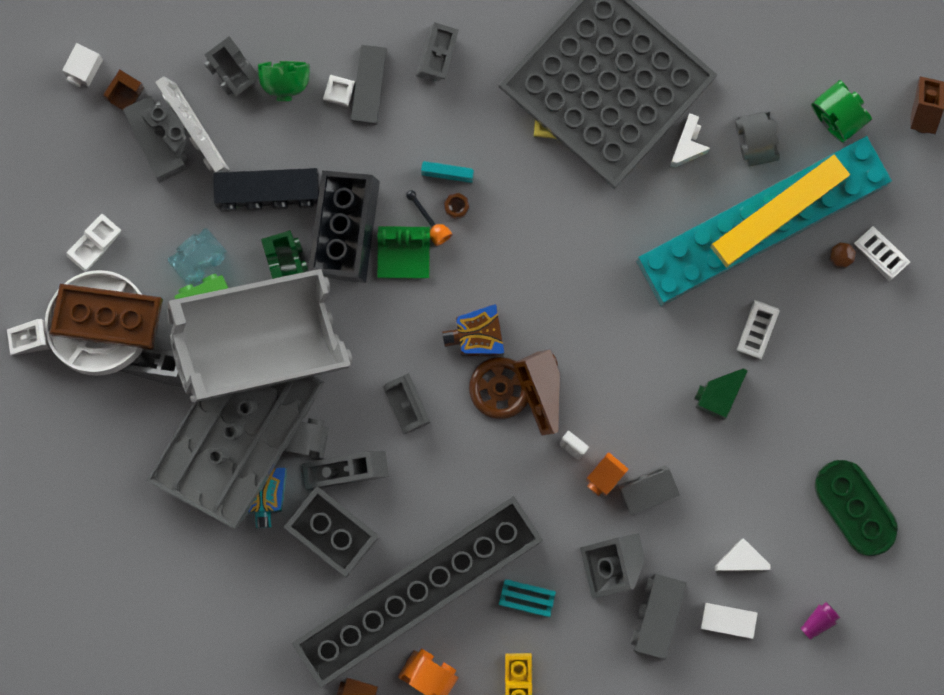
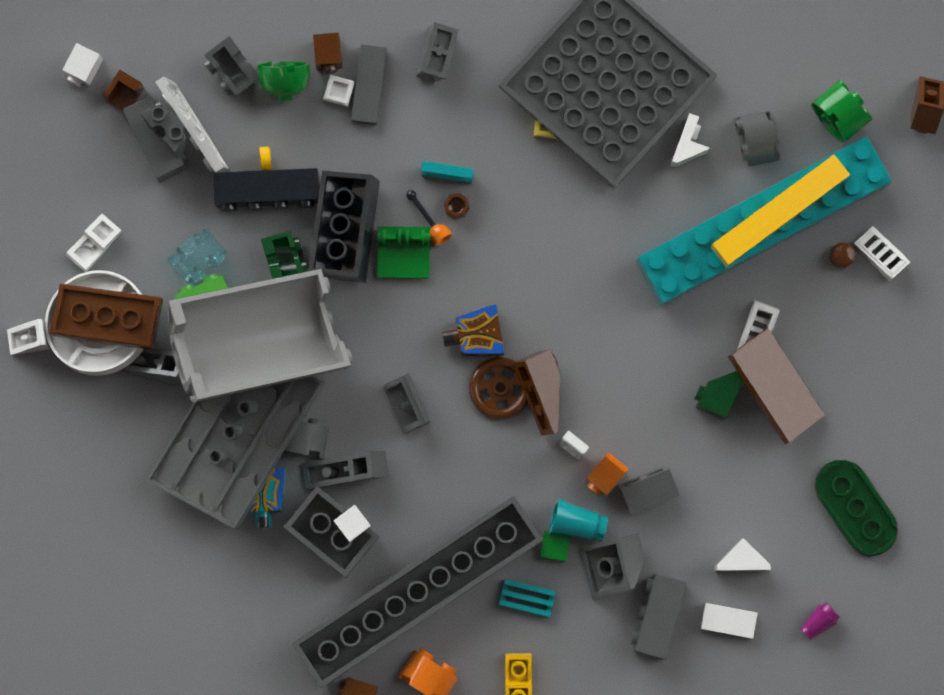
(265, 158): none -> yellow tile
(327, 52): none -> reddish brown brick
(352, 523): none -> white tile
(555, 546): none -> green tile
(577, 522): none -> teal plant
(776, 386): none -> tile

